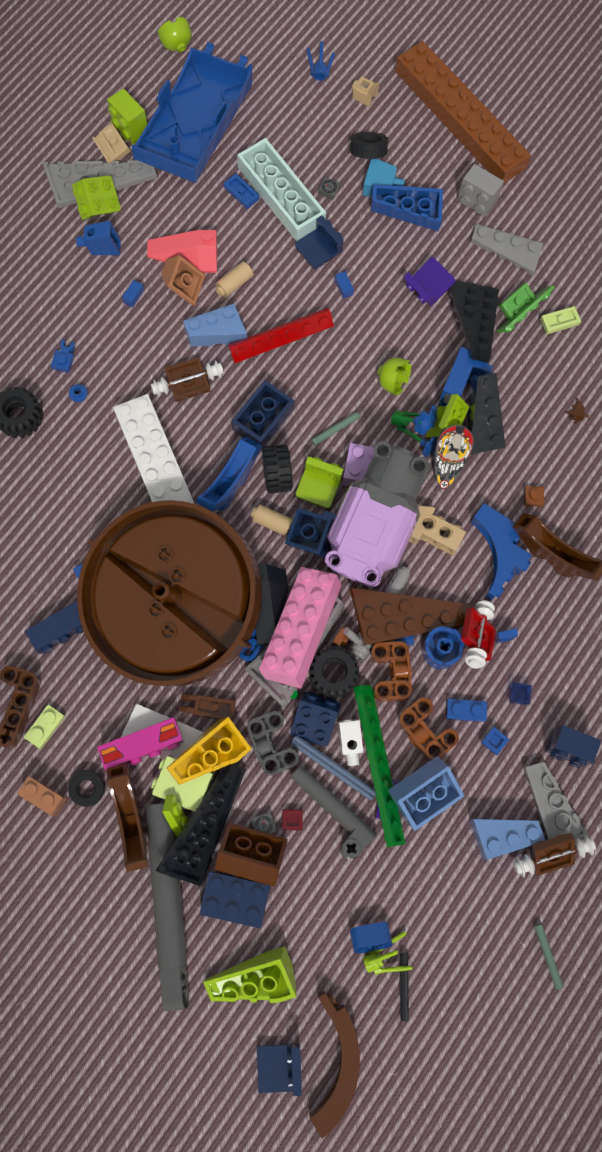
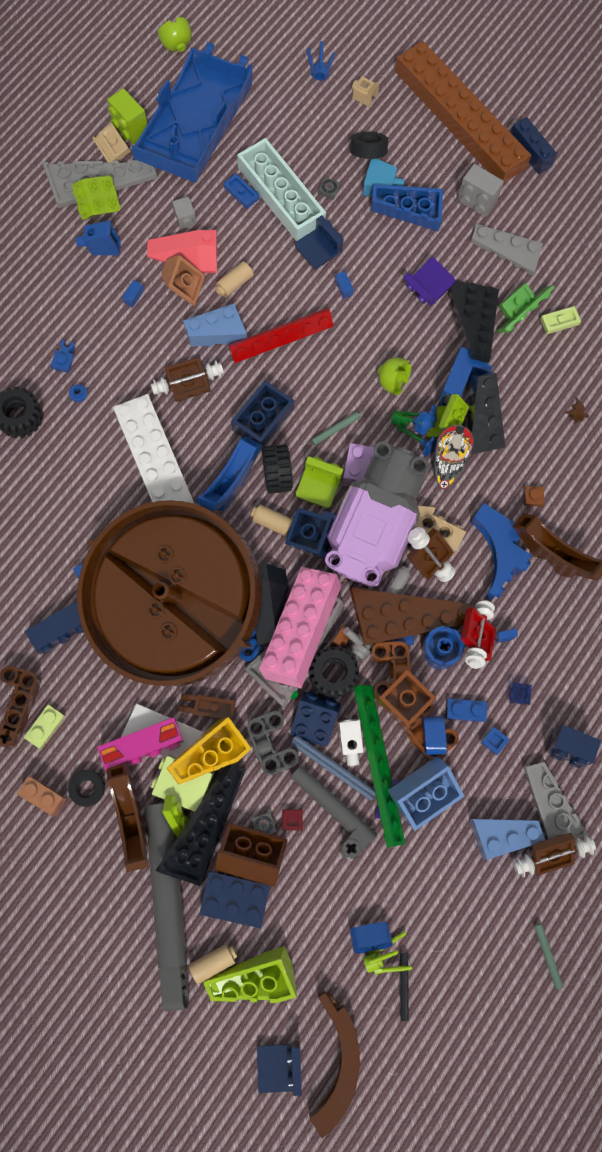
(184, 212): none -> light grey brick
(212, 963): none -> tan brick
(406, 699): none -> dark orange brick
(430, 554): none -> reddish brown plate
(434, 735): none -> blue beam
(532, 140): none -> dark blue brick

